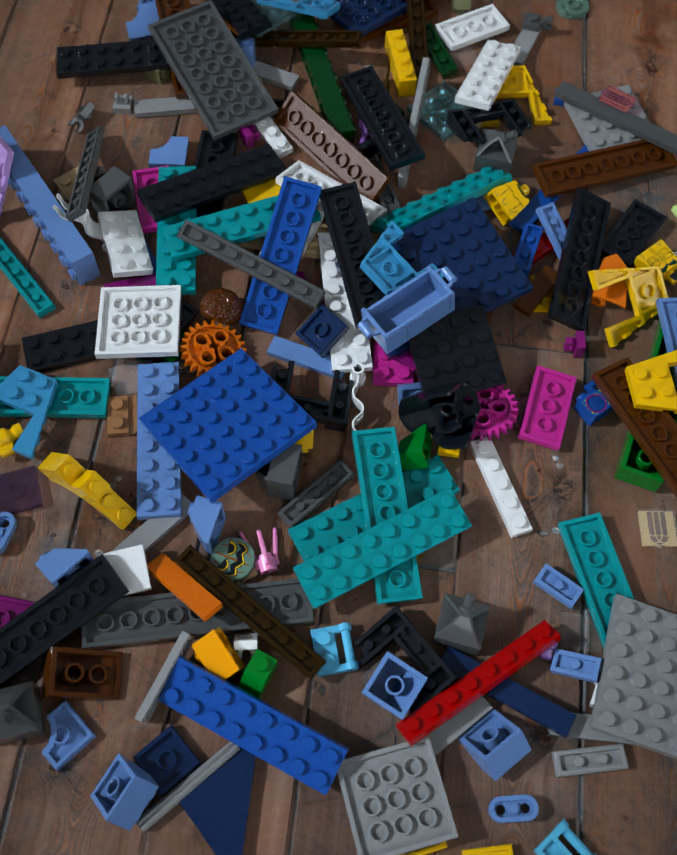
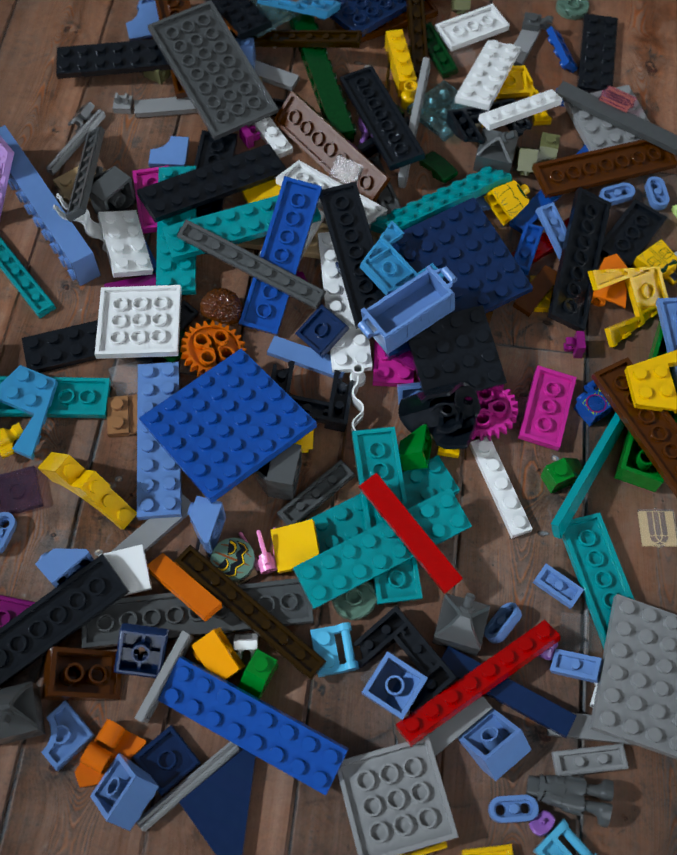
(75, 142): none -> light grey axle
(103, 750): none -> orange panel
(129, 660): none -> dark blue brick
(294, 544): none -> yellow tile
(345, 170): none -> clear piece
(356, 603): none -> sand green tile
(408, 94): none -> yellow piece
(410, 533): none -> red tile
(440, 167): none -> dark green slope
(502, 623): none -> medium blue plate
(520, 109): none -> white plate
(524, 159): none -> olive slope
(542, 823): none -> medium lavender piece
(548, 147): none -> olive slope
(561, 49): none -> blue plate
(561, 473): none -> green slope
(569, 792): none -> dark grey piece
(587, 476): none -> teal tile
(597, 53): none -> black plate
(615, 193): none -> medium blue plate
(657, 193): none -> medium blue plate

